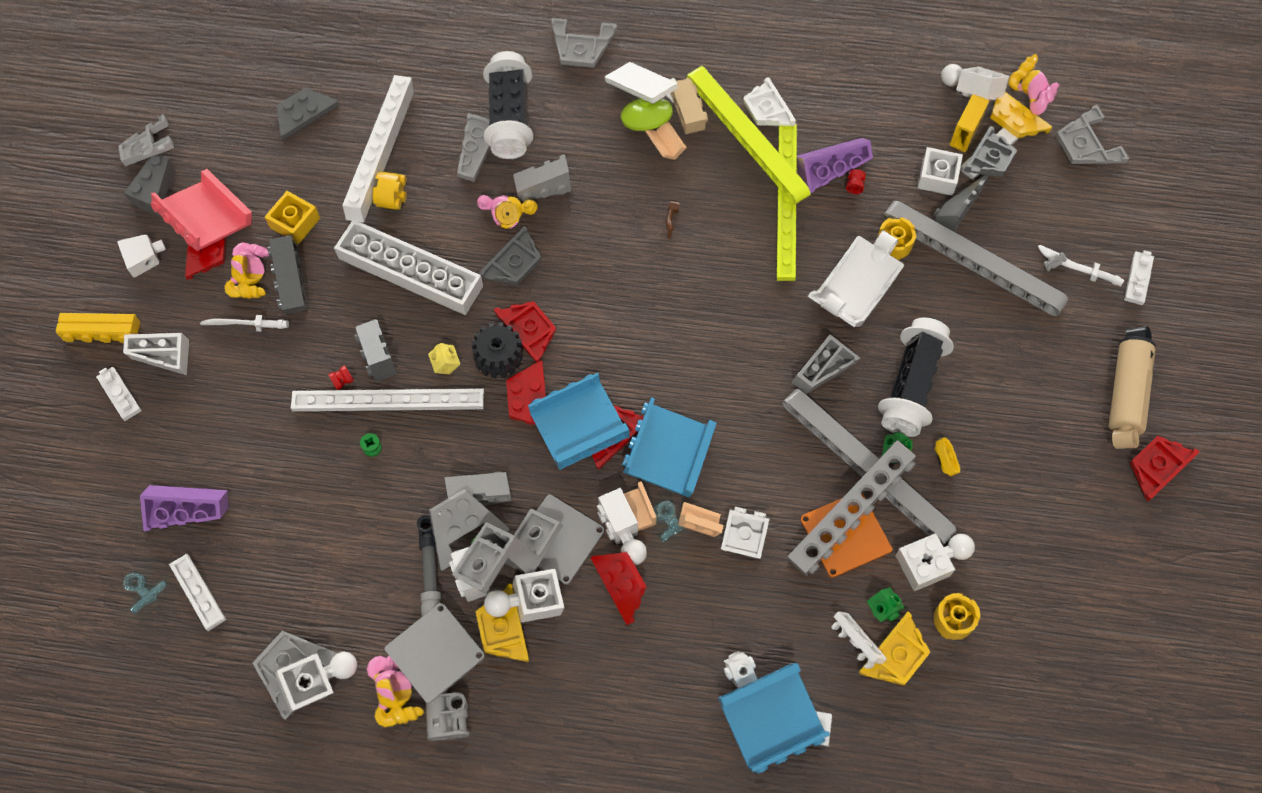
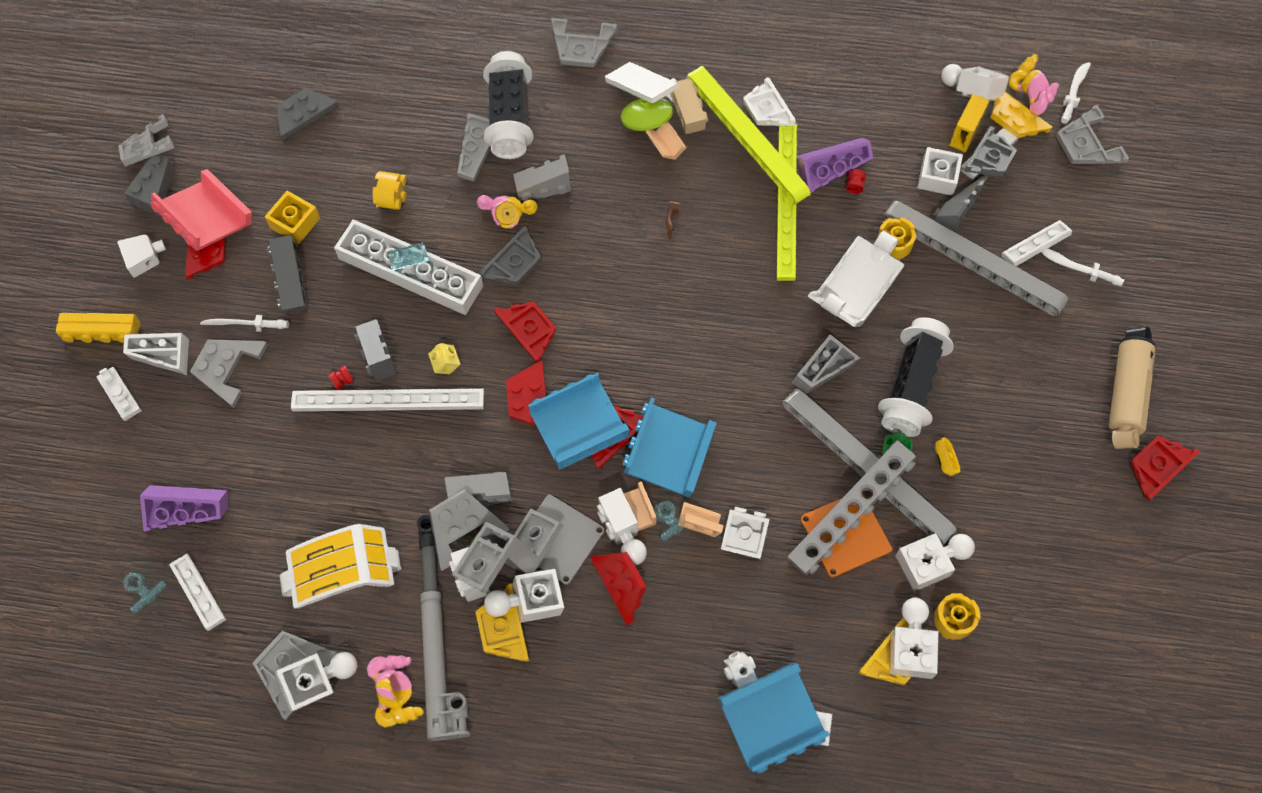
(219, 360): none -> light grey wing
(246, 271): hair -> none
(338, 564): none -> panel
(371, 449): green wheel -> none
(378, 148): white brick -> none
(407, 256): none -> clear light blue brick
(434, 653): light grey piece -> none
(497, 350): black wheel -> none
(858, 639): white plate -> none
(885, 605): green brick -> none
(913, 638): none -> white brick
(1036, 243): none -> white tile
(1055, 261): light grey piece -> none
(1071, 100): none -> white sword
(1139, 277): white plate -> none

